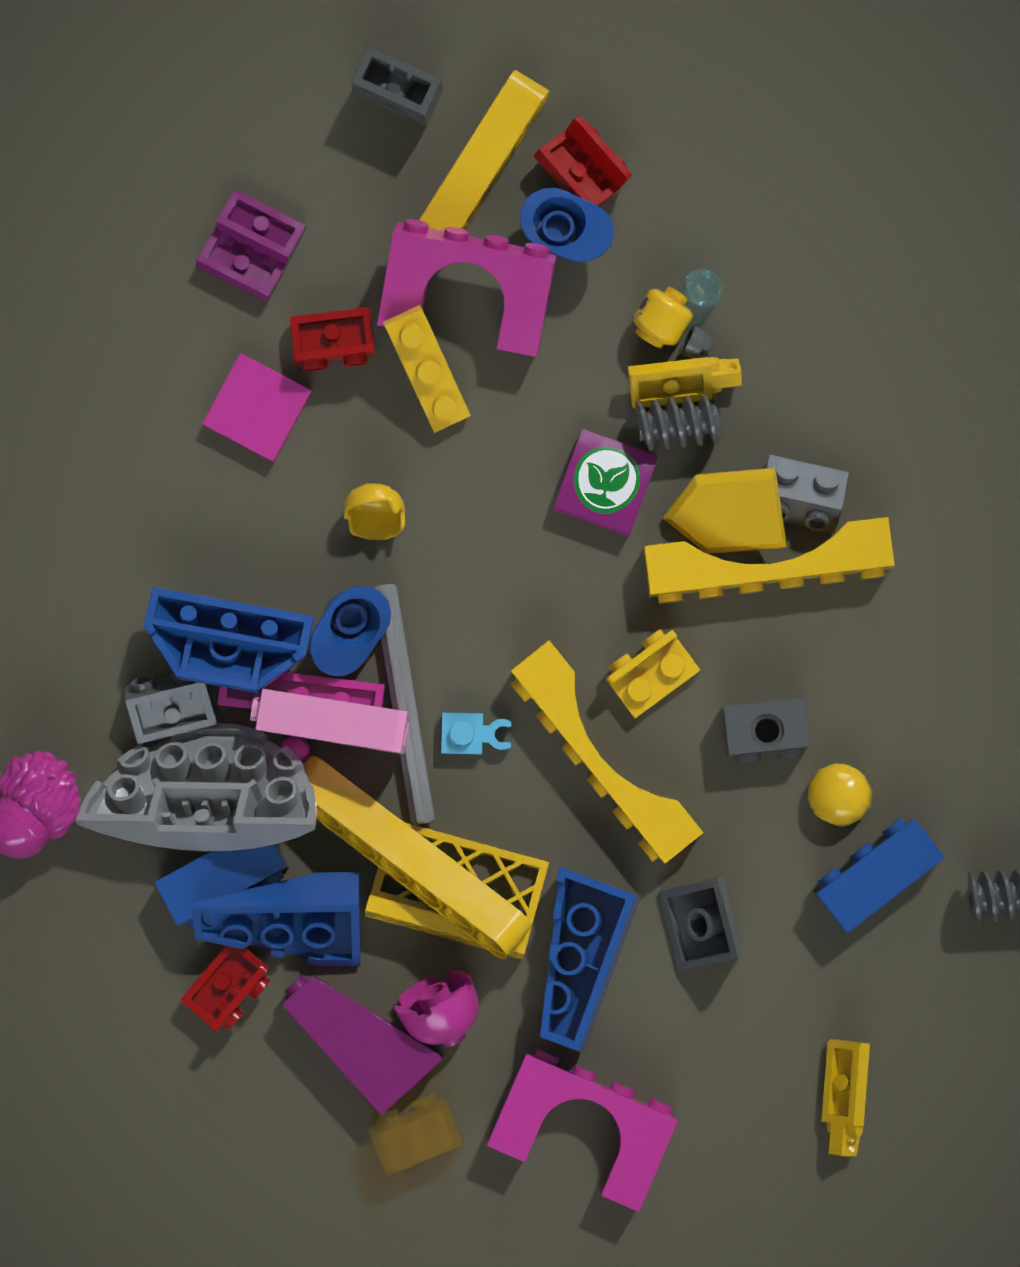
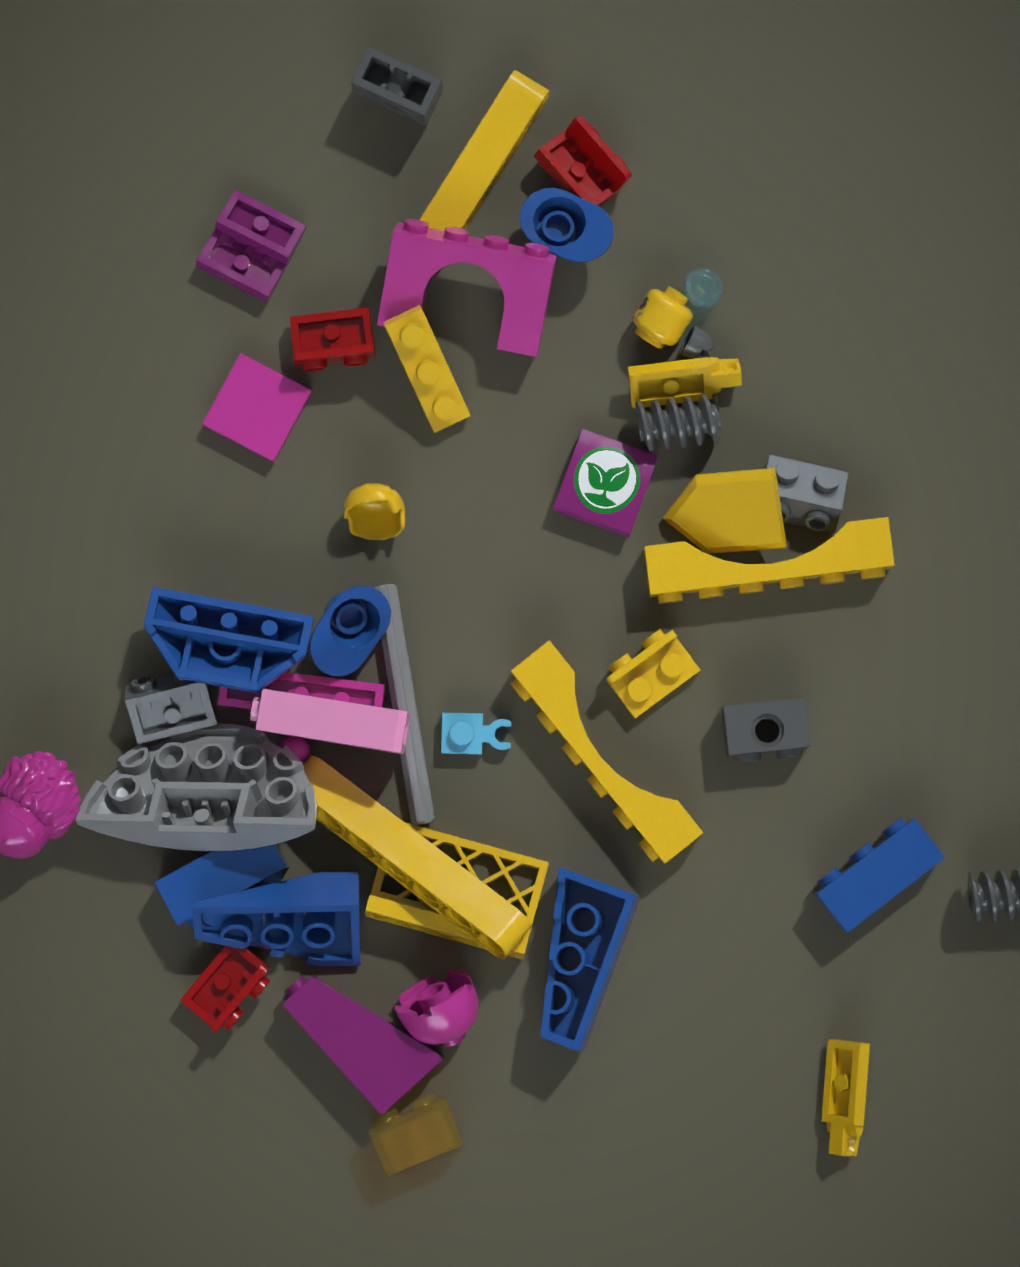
(642, 1126): dark pink arch -> none
(700, 924): dark grey slope -> none
(840, 794): yellow hair -> none

